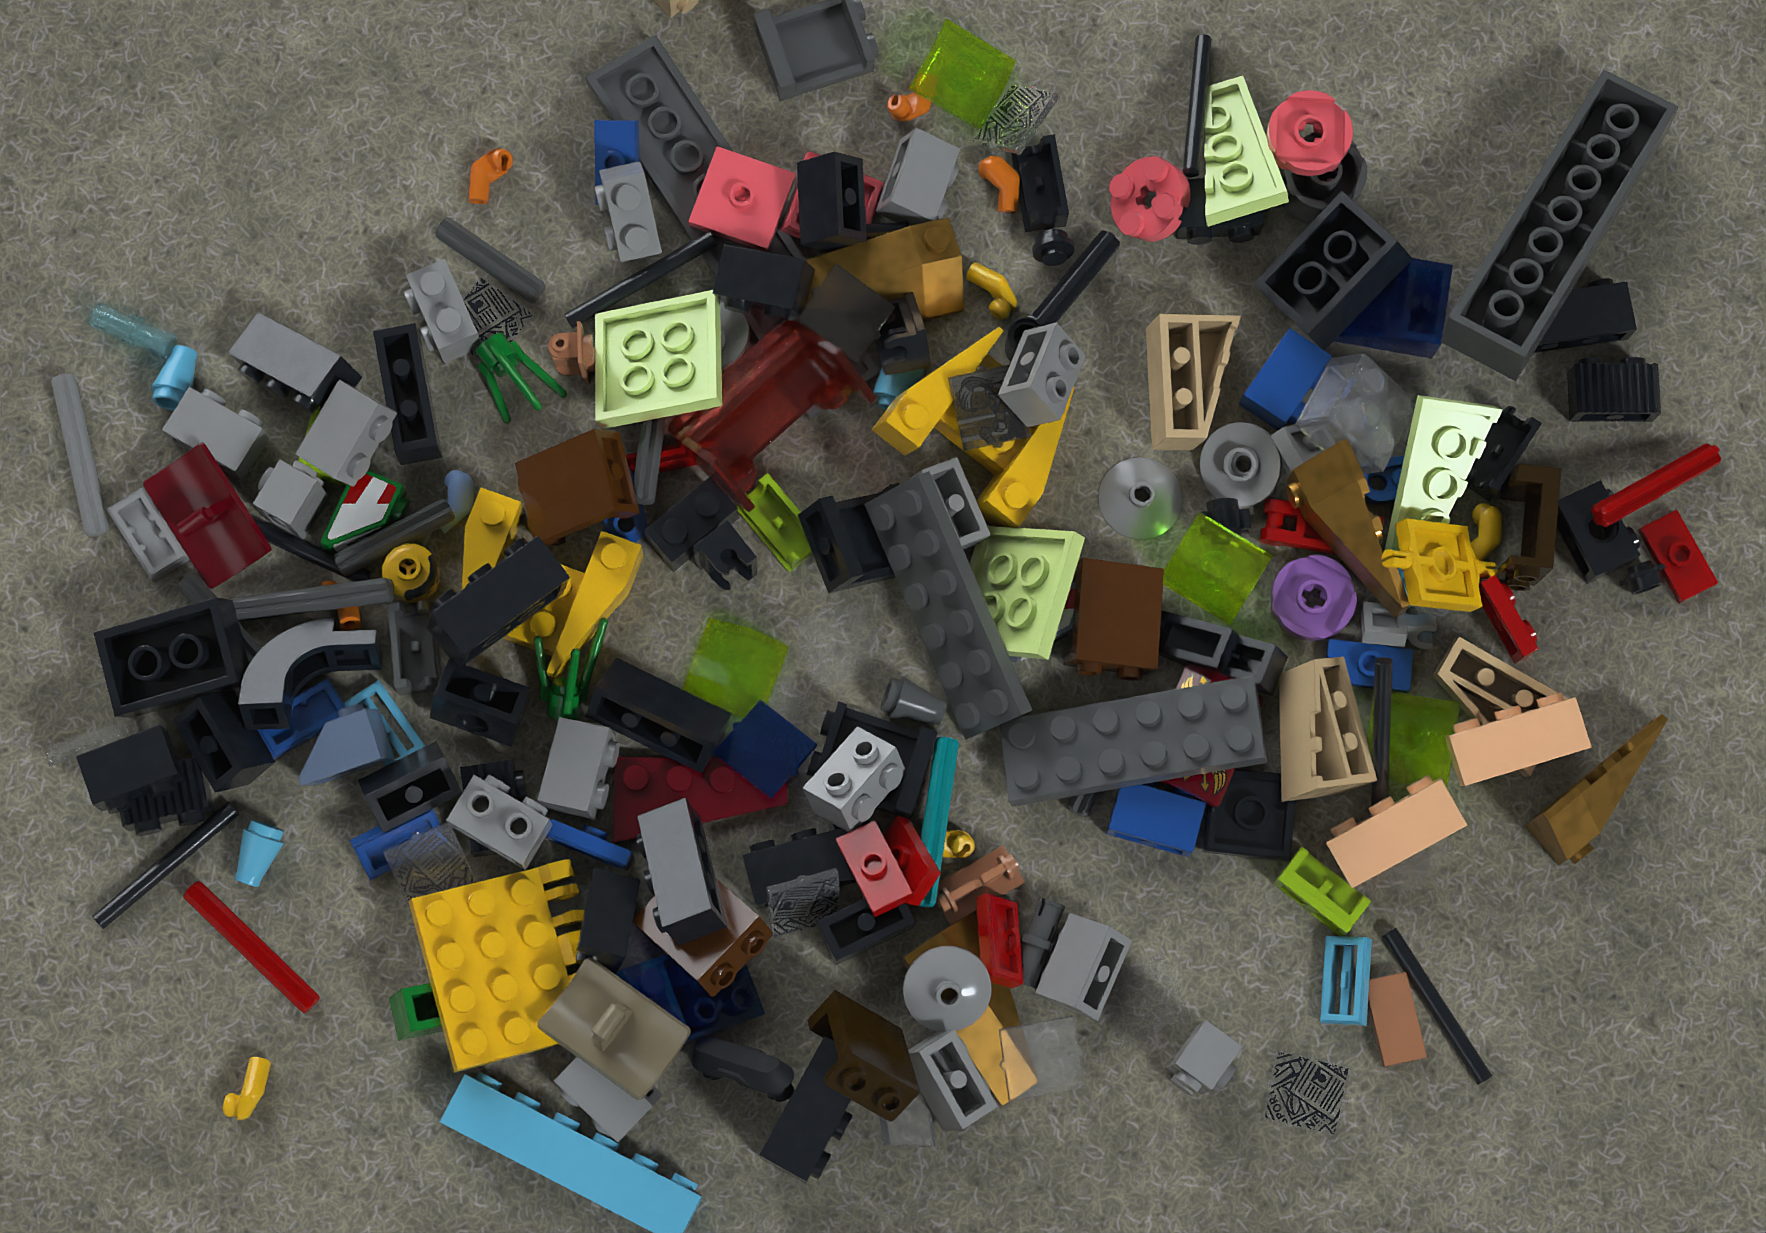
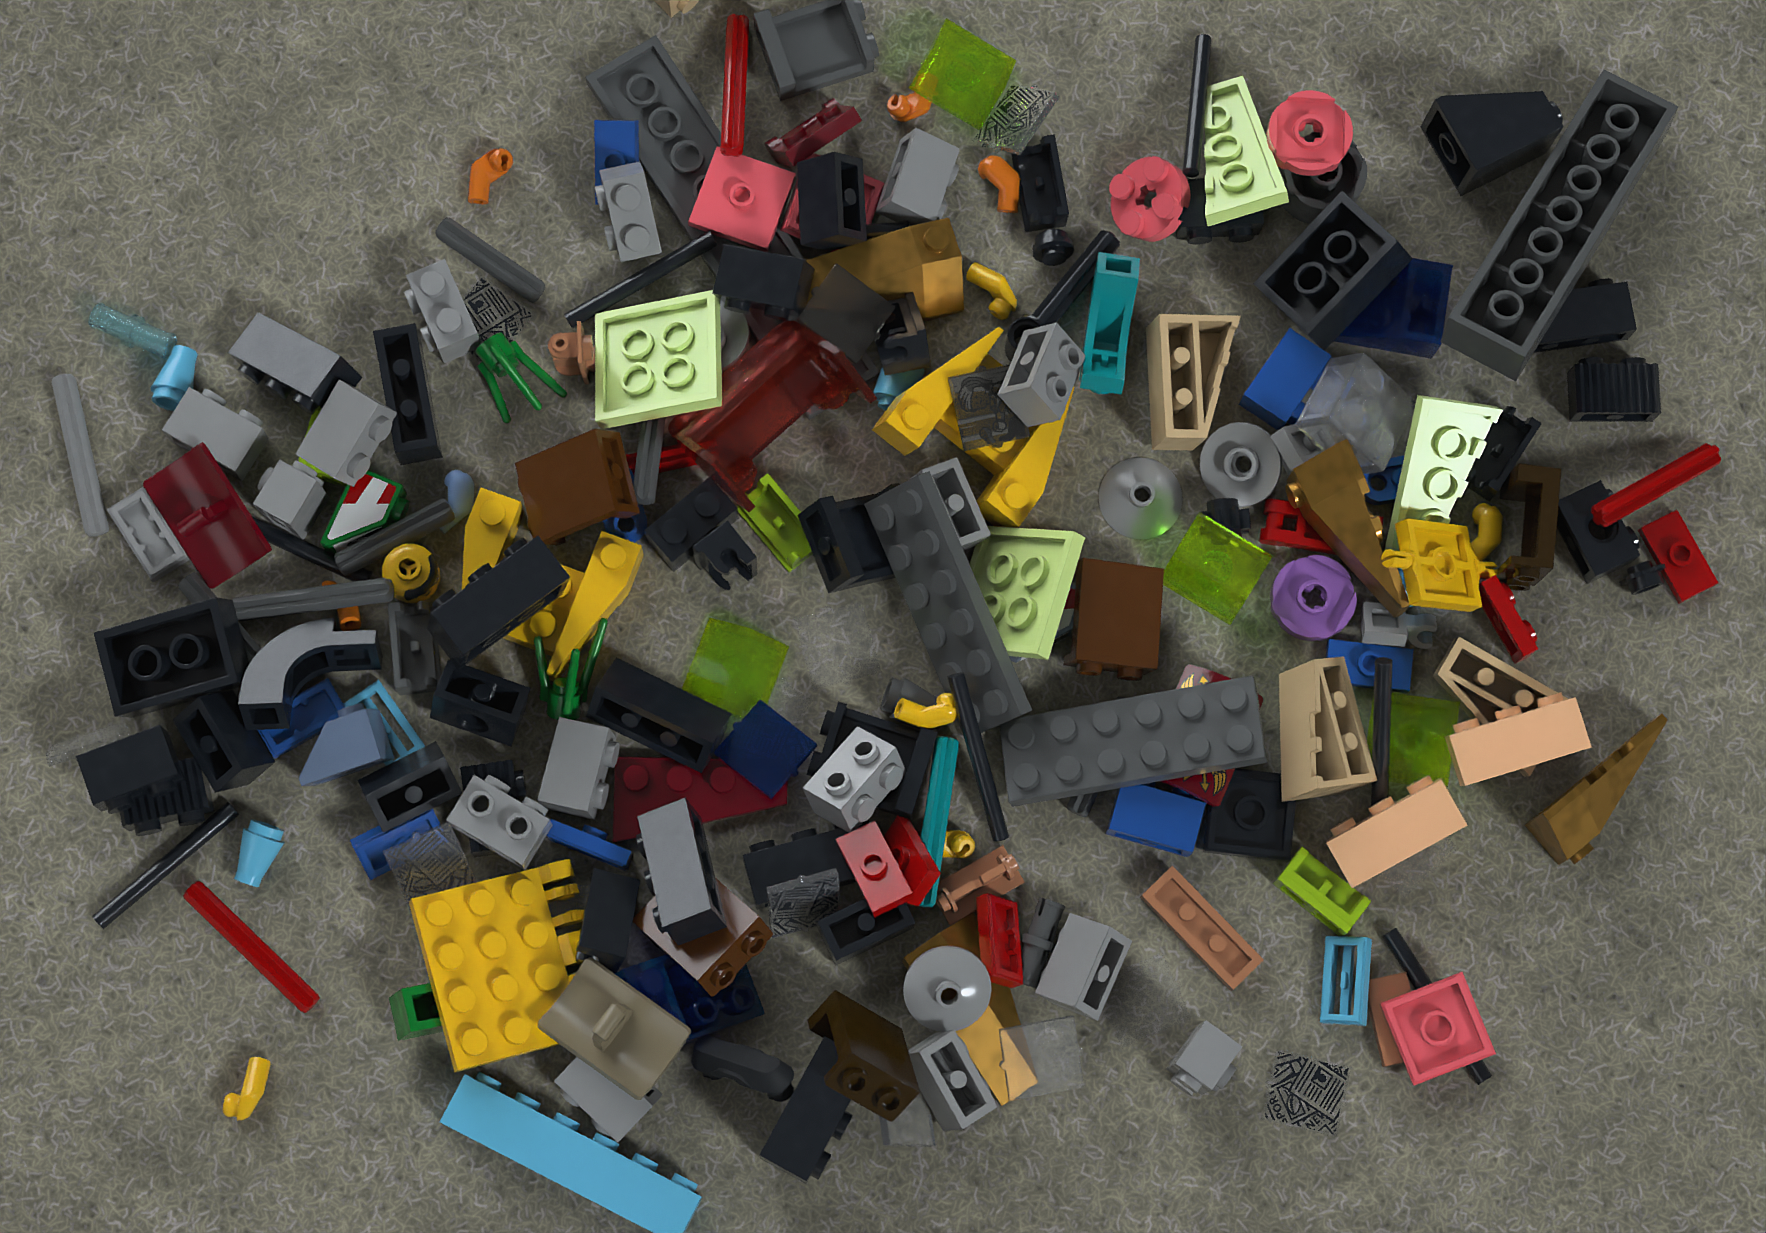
(734, 85): none -> red axle
(813, 133): none -> dark red plate
(927, 717): none -> yellow arm
(978, 756): none -> black bar
(1109, 323): none -> teal arch
(1201, 928): none -> nougat plate
(1220, 650): black slope -> none
(1437, 1028): none -> coral plate
(1490, 134): none -> black slope

